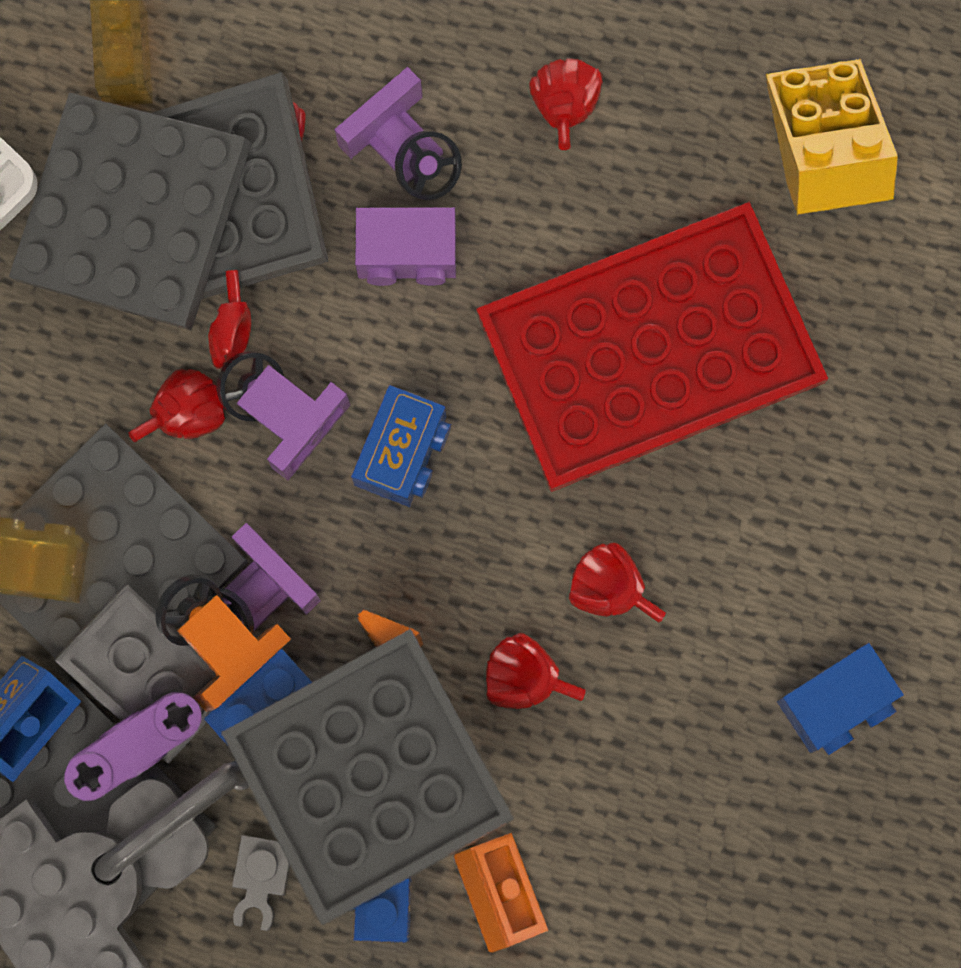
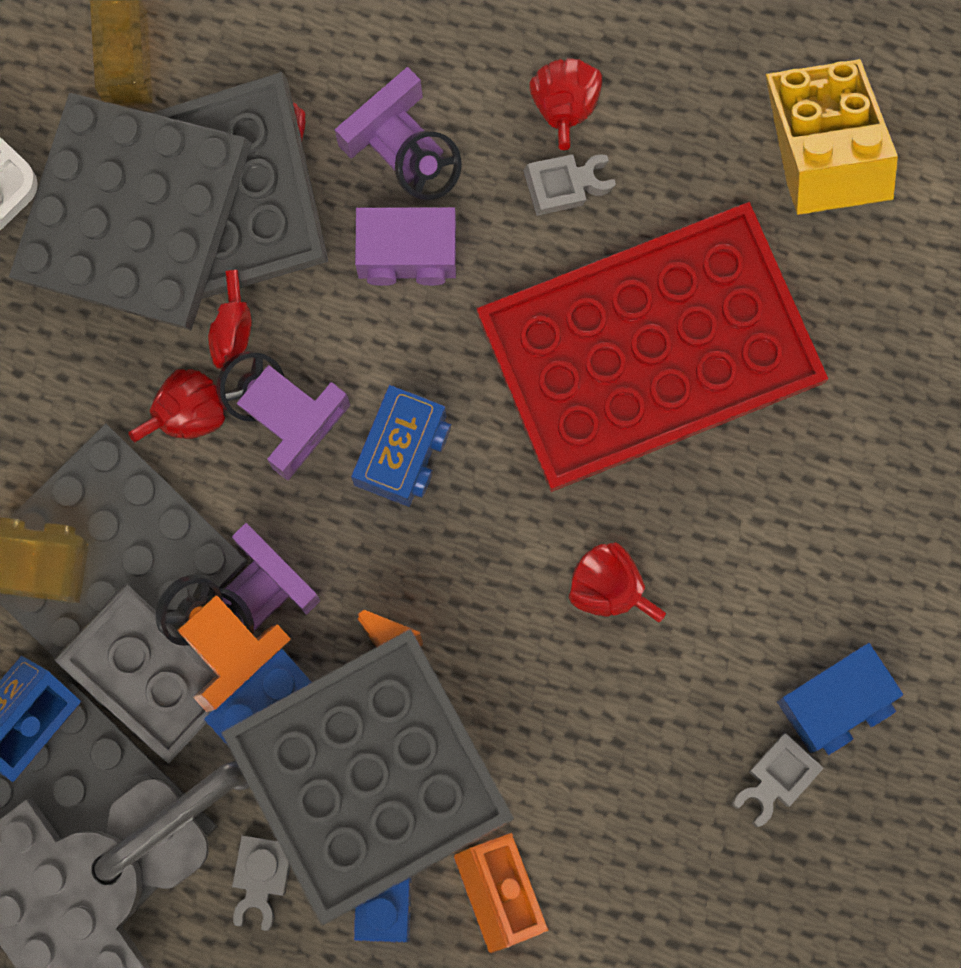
(132, 746): medium lavender piece -> none
(524, 674): red piece -> none
(561, 185): none -> light grey plate
(782, 775): none -> light grey plate

